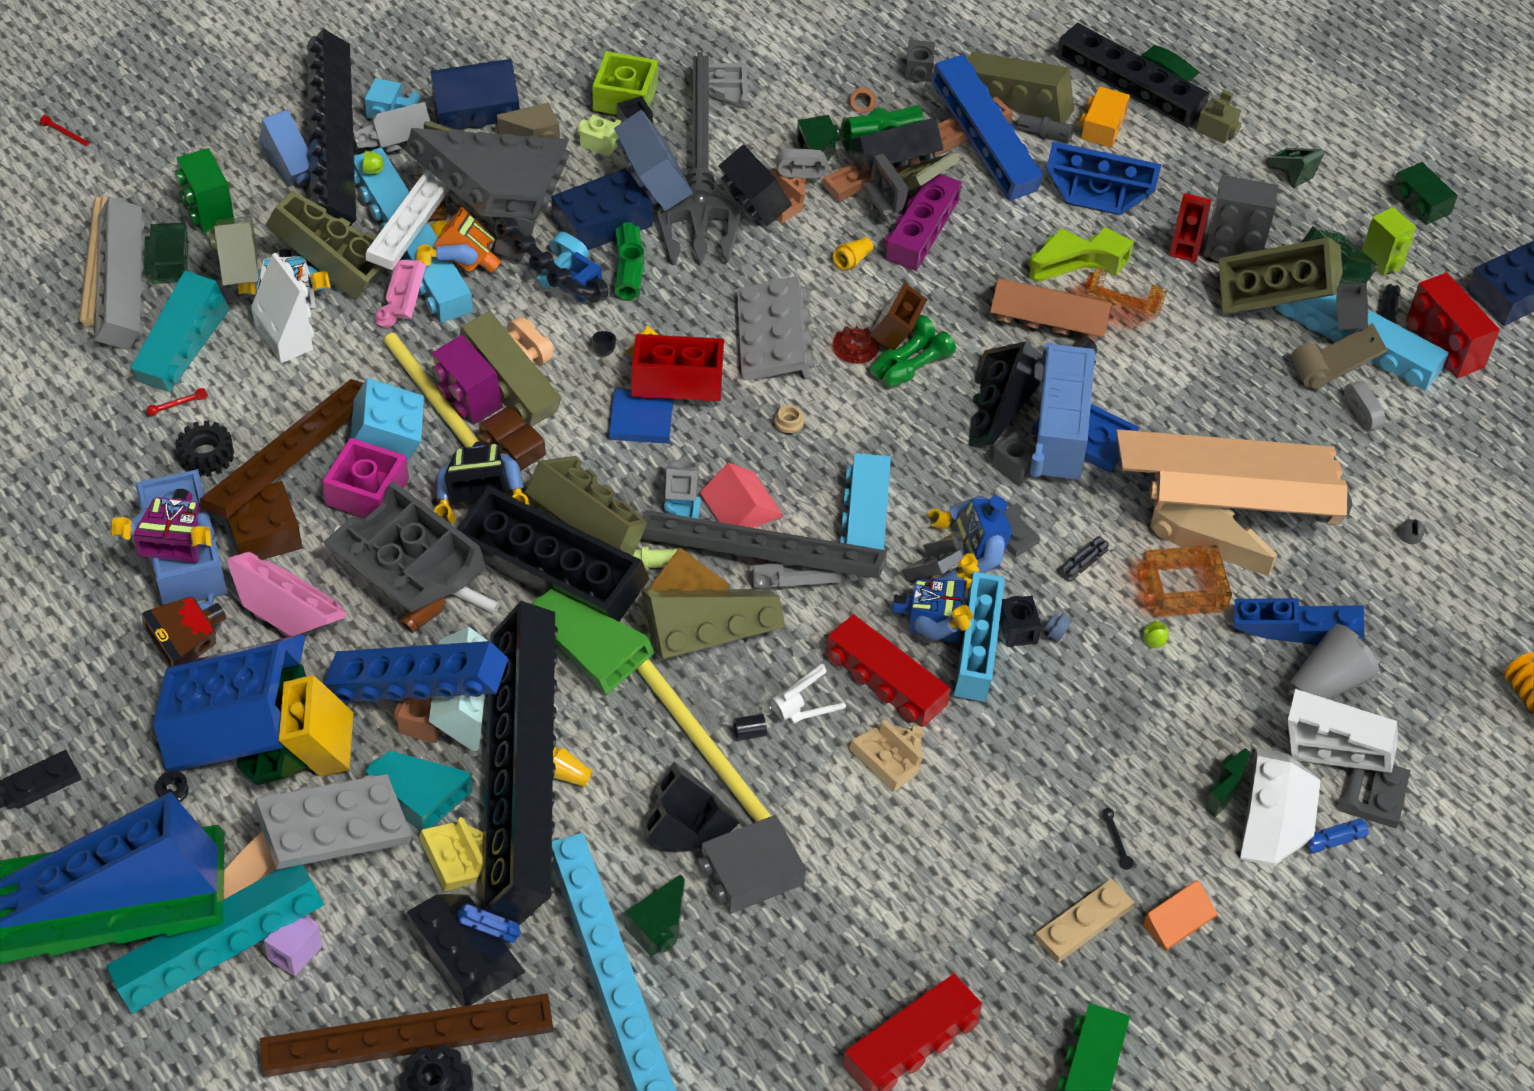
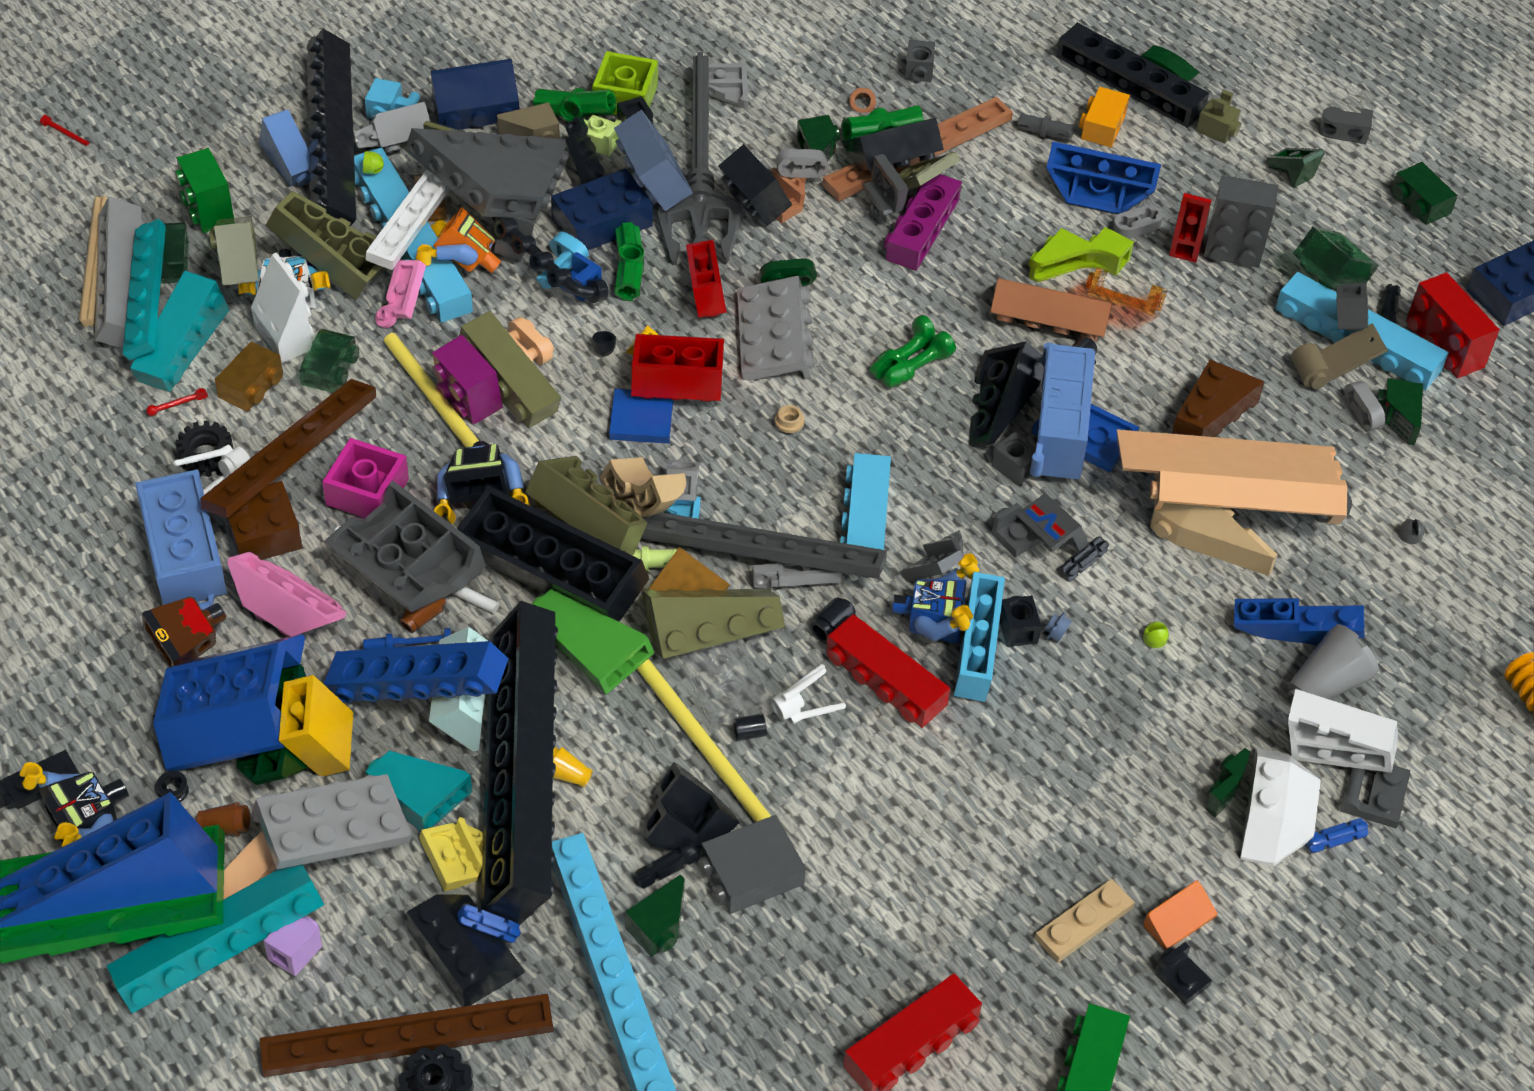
(74, 800): none -> torso
(144, 289): none -> teal plate
(168, 528): torso -> none
(229, 462): none -> white plant
(231, 818): none -> dark orange cone
(249, 376): none -> pearl gold brick
(328, 360): none -> clear green brick
(388, 417): medium azure brick -> none
(389, 641): none -> blue piece
(414, 726): nougat brick -> none
(513, 437): reddish brown brick -> none
(577, 102): none -> green piece
(583, 151): none -> black hinge
(639, 488): none -> tan brick
(667, 865): none -> black axle
(706, 279): none -> red slope
(739, 498): coral slope -> none
(789, 268): none -> dark green plate
(830, 618): none -> black brick
(852, 253): yellow cone -> none
(852, 352): clear red gear -> none
(890, 752): tan slope -> none
(898, 317): reddish brown brick -> none
(982, 528): torso -> none
(986, 127): blue brick -> none
(1027, 85): olive wedge -> none
(1052, 524): none -> dark grey panel
(1126, 862): black hinge -> none
(1138, 222): none -> light grey beam
(1163, 604): clear orange window -> none
(1182, 974): none -> black bracket
(1217, 400): none -> reddish brown wedge
(1280, 275): olive slope -> none
(1346, 125): none -> dark grey leg
(1389, 240): lime brick -> none
(1402, 407): none -> dark green slope

